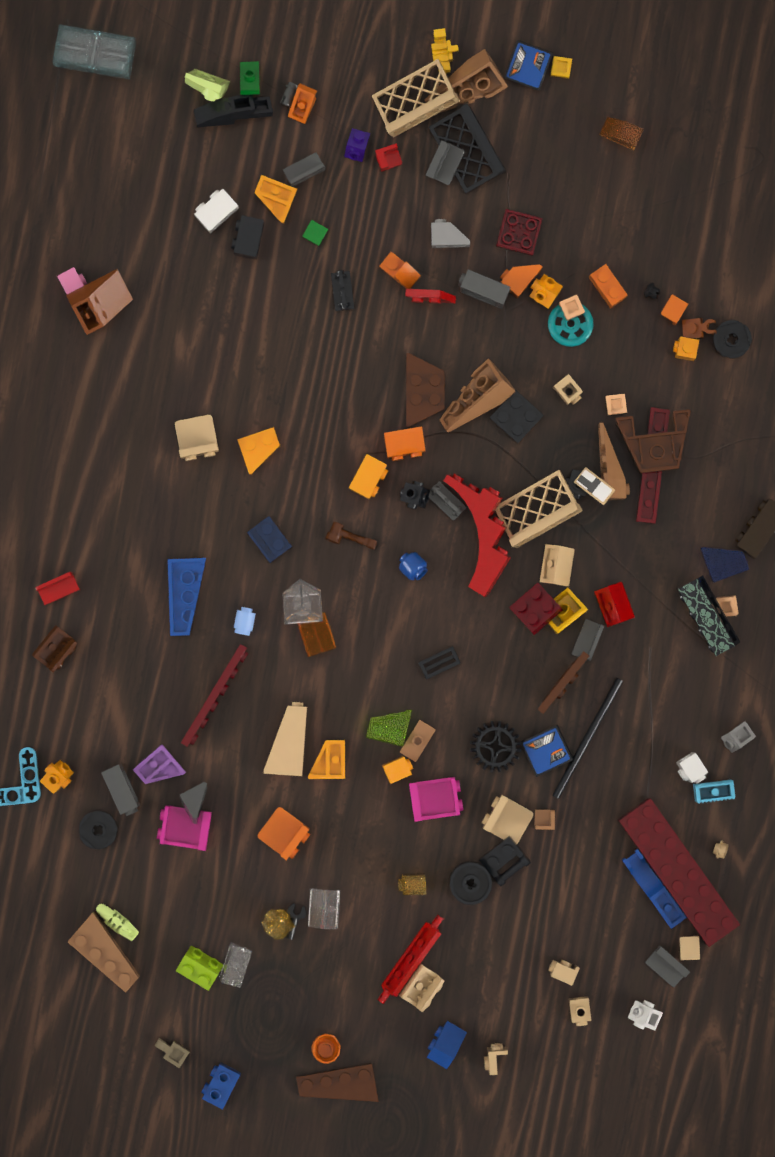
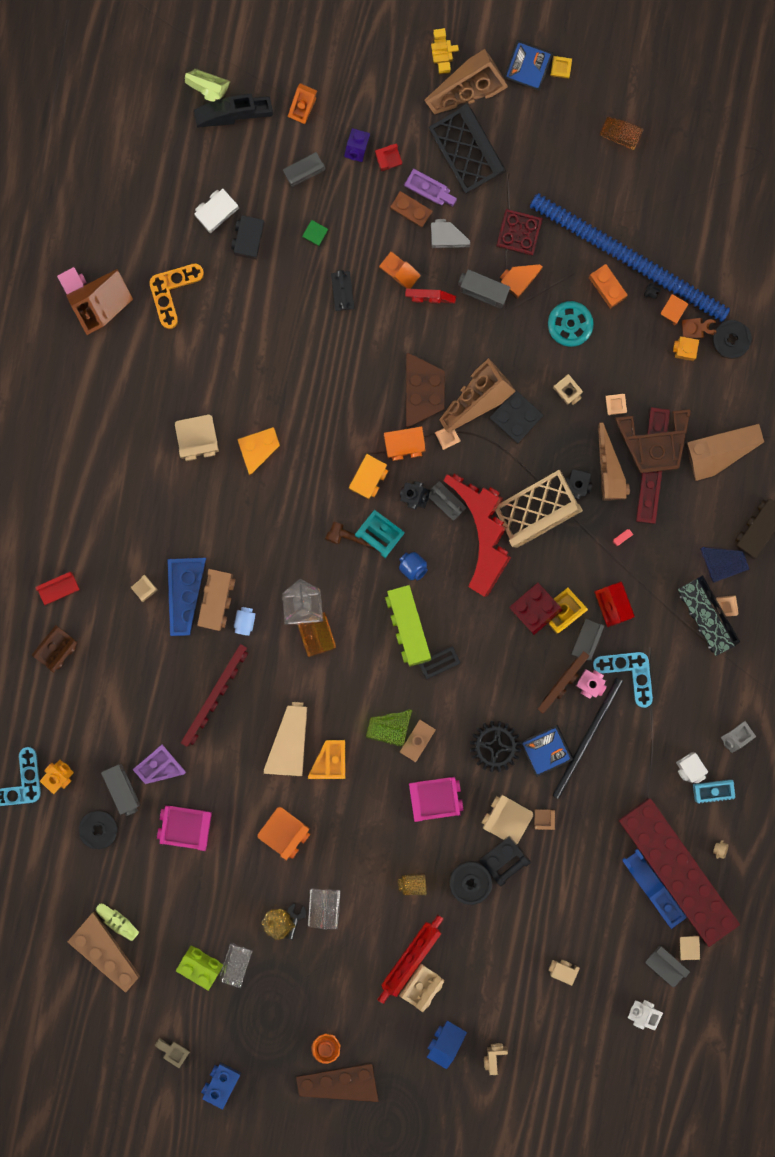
(94, 51): clear brick -> none
(144, 588): none -> tan panel
(168, 285): none -> light orange beam
(193, 800): dark grey slope -> none
(216, 600): none -> medium nougat wedge
(249, 78): green plate -> none
(269, 539): dark blue plate -> none
(275, 196): light orange wing -> none
(289, 94): dark grey pin -> none
(382, 529): none -> teal plate
(397, 769): light orange brick -> none
(409, 626): none -> lime brick
(411, 209): none -> dark orange plate
(420, 113): tan fence -> none
(429, 188): none -> medium lavender hinge
(445, 162): dark grey panel -> none
(447, 439): none -> light nougat tile
(545, 290): light orange brick -> none
(557, 565): tan panel -> none
(571, 307): light nougat plate -> none
(576, 1004): tan brick -> none
(586, 678): none -> bright pink brick
(594, 486): slope -> none
(622, 537): none -> coral tile
(629, 257): none -> blue piece
(636, 670): none -> medium azure beam
(717, 452): none -> medium nougat wedge

